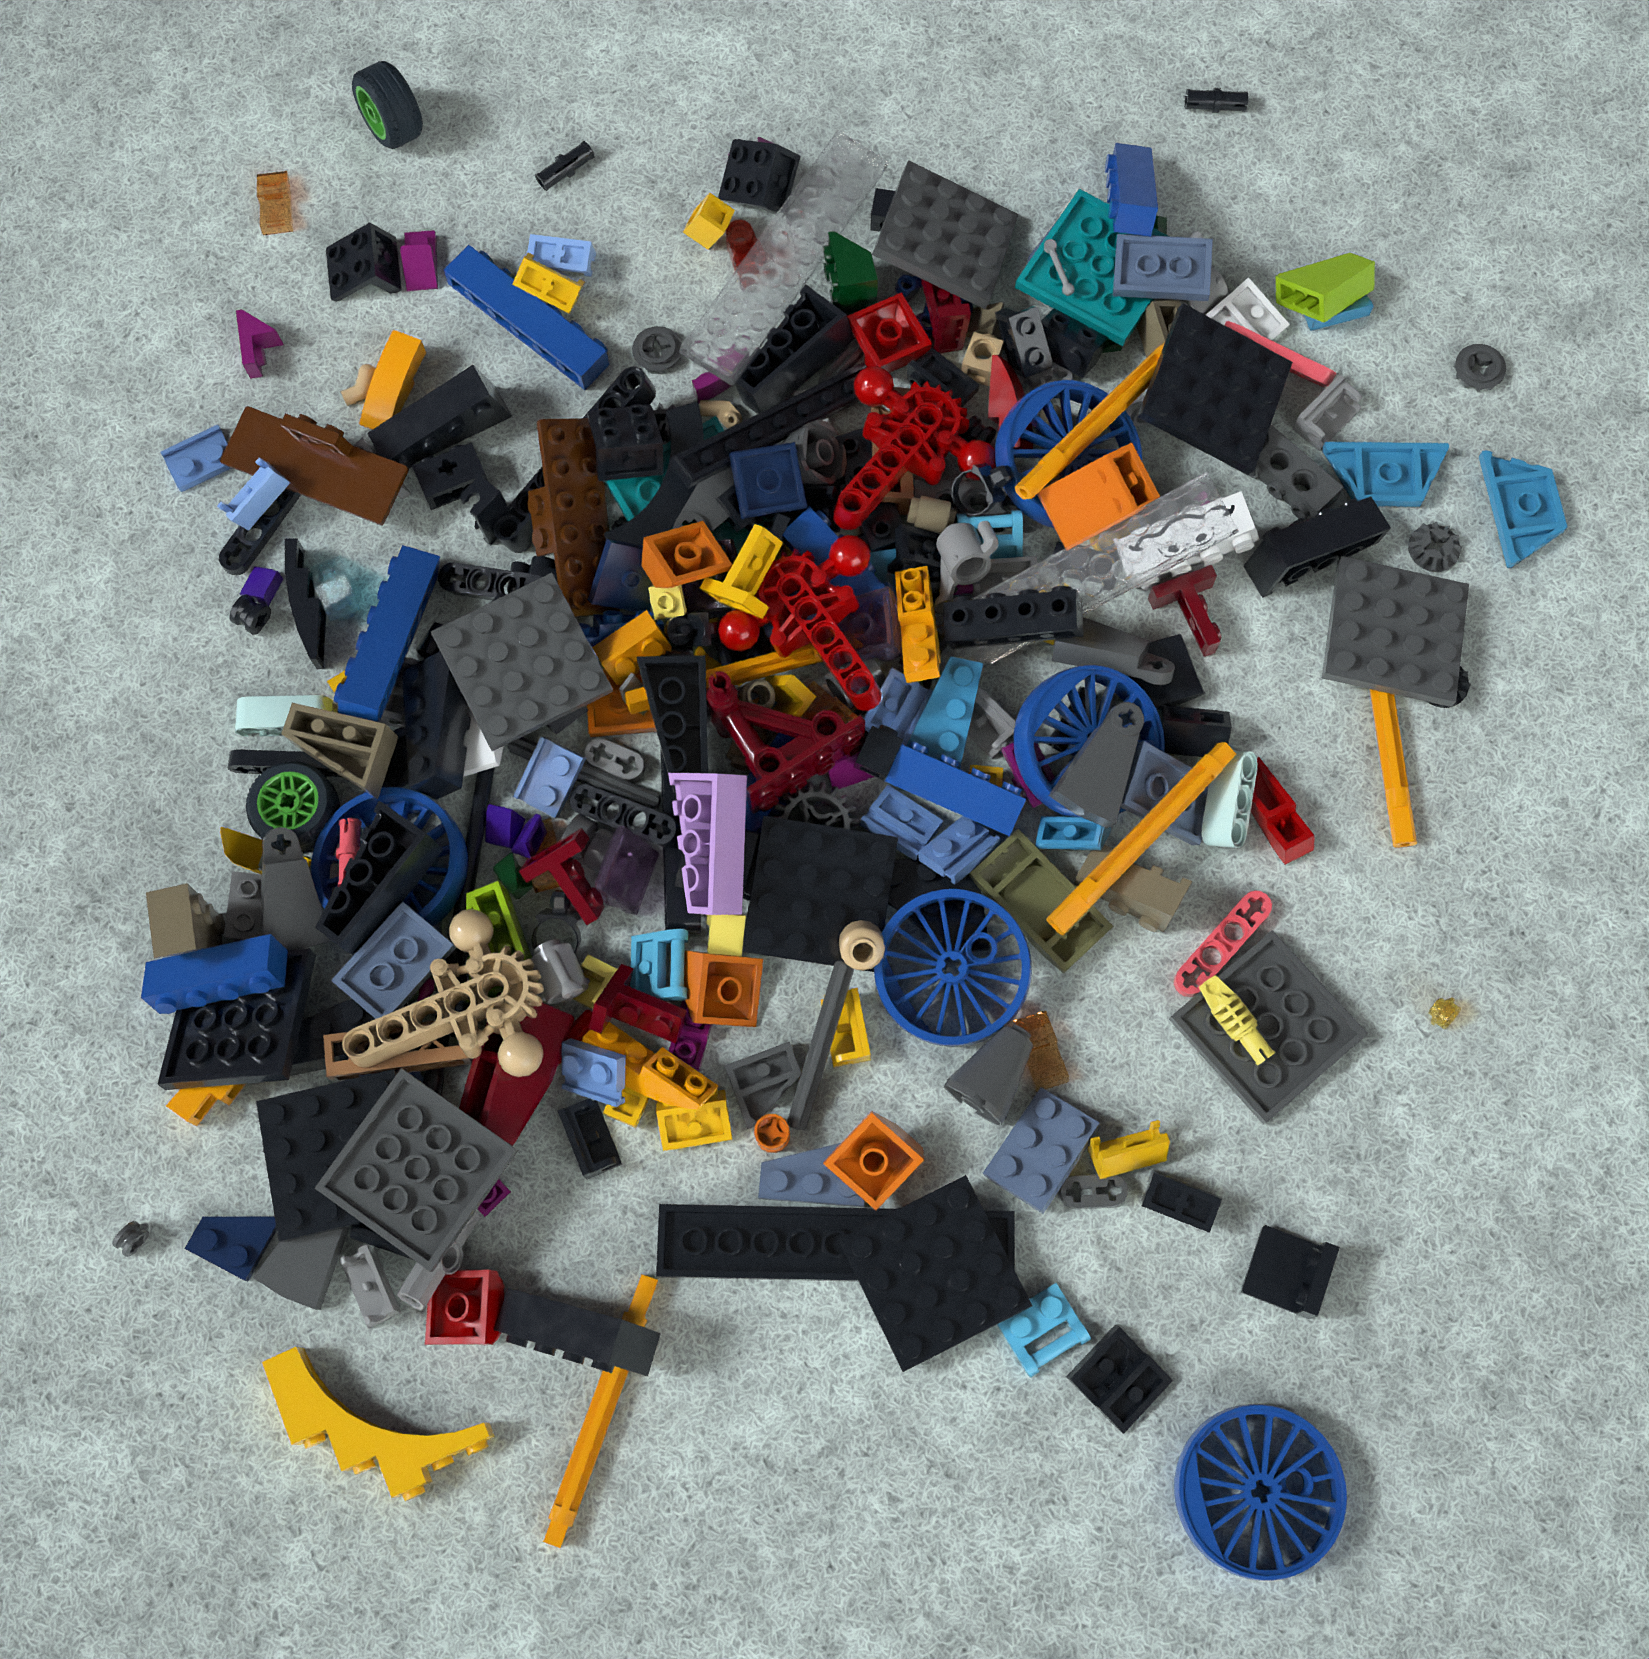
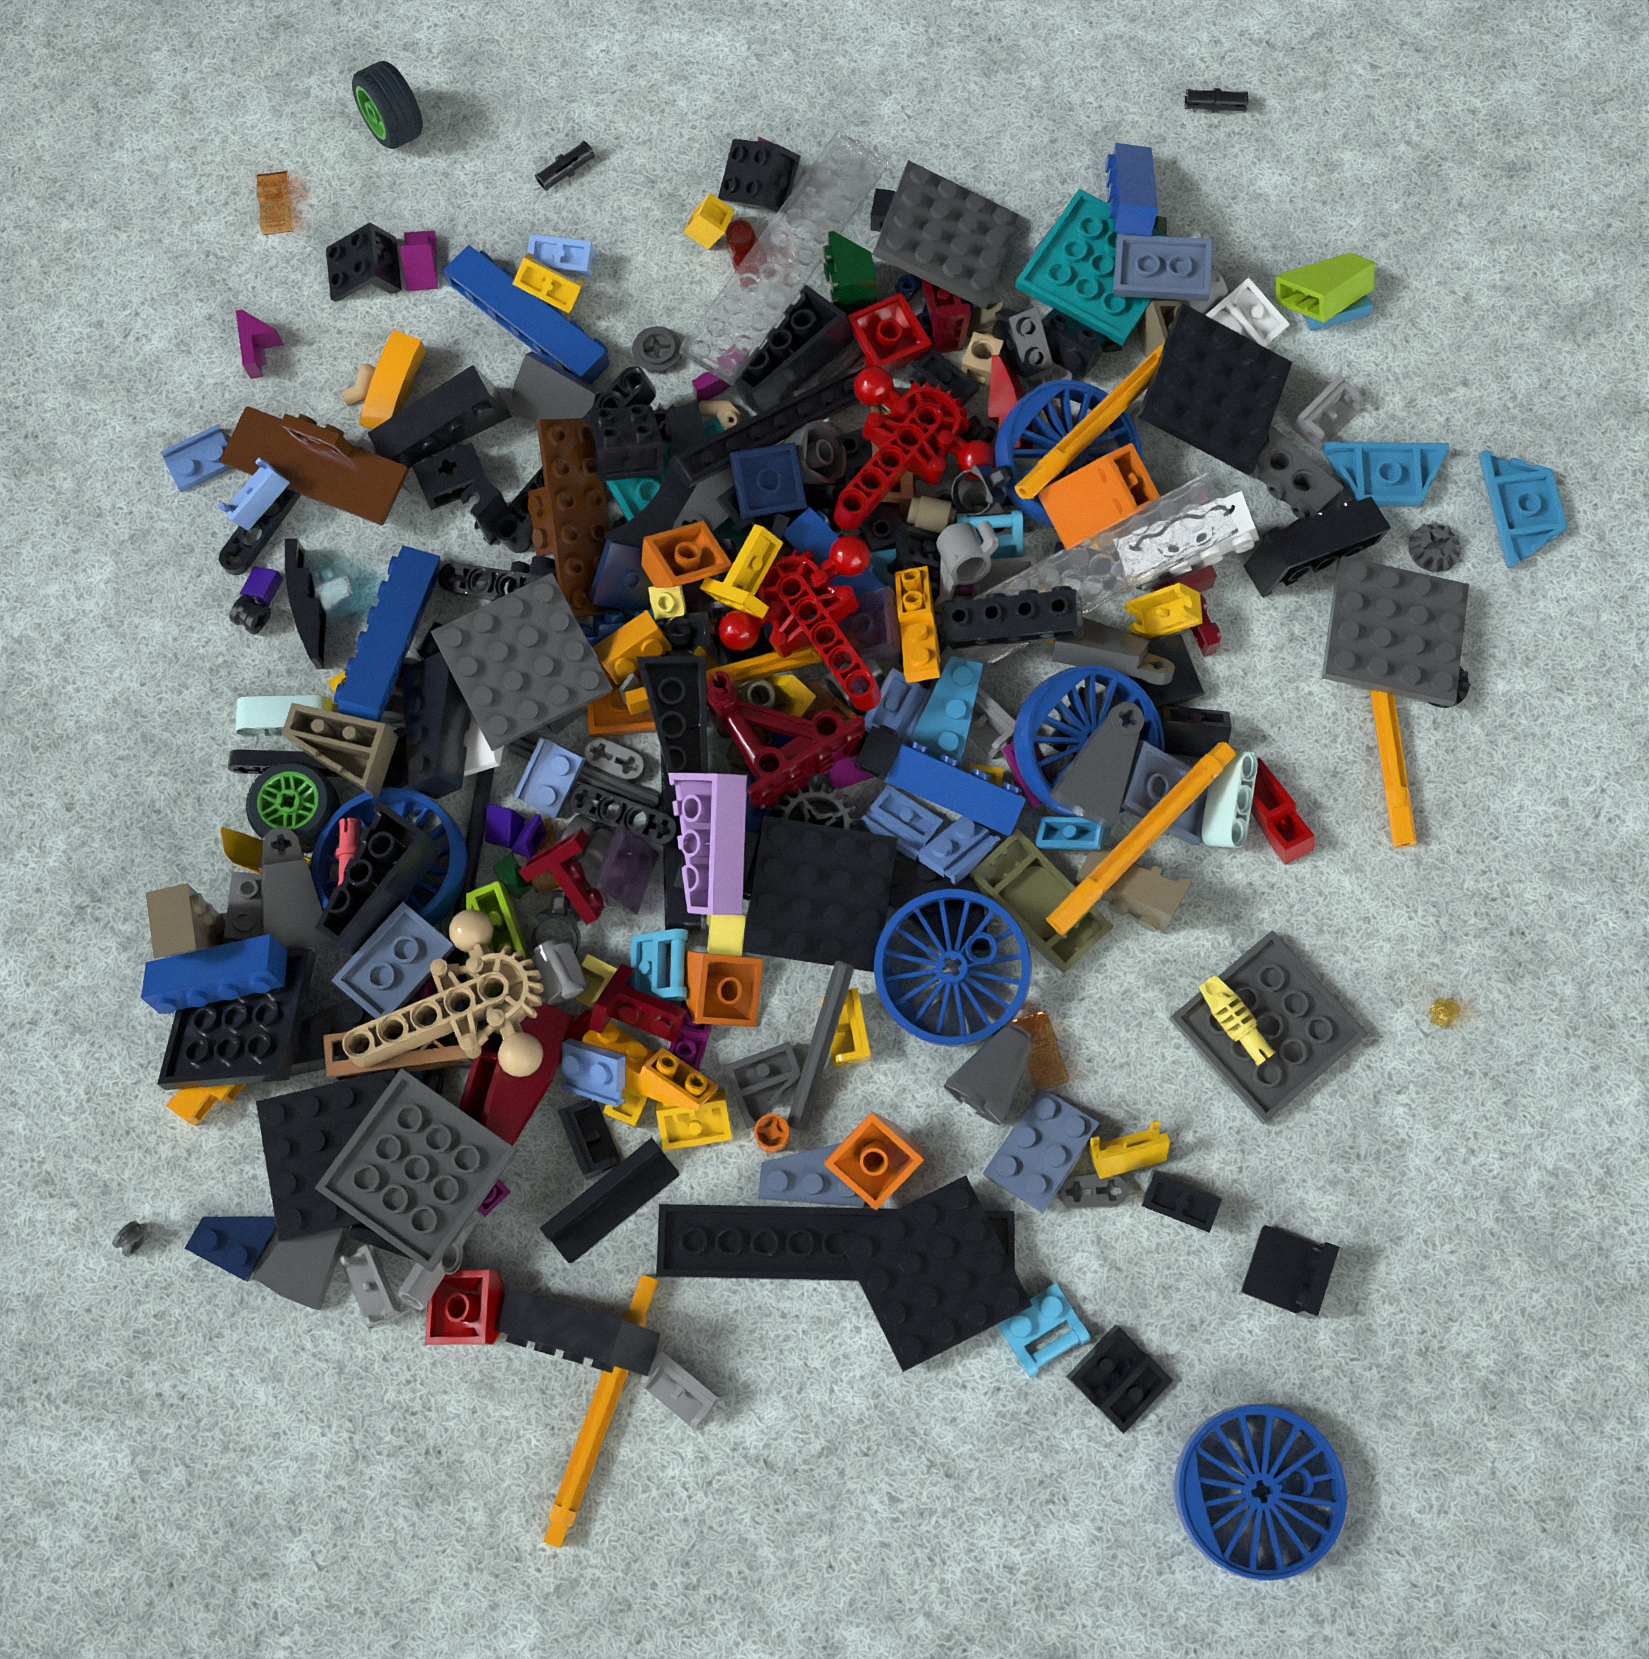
(312, 1411): yellow arch -> none
(550, 392): none -> dark grey piece
(610, 1201): none -> black panel
(679, 1390): none -> light grey hinge
(861, 945): tan head -> none
(1050, 247): light grey hinge -> none
(1165, 611): none -> yellow hinge
(1222, 943): coral beam -> none
(1301, 365): coral beam -> none
(1483, 355): dark grey gear -> none

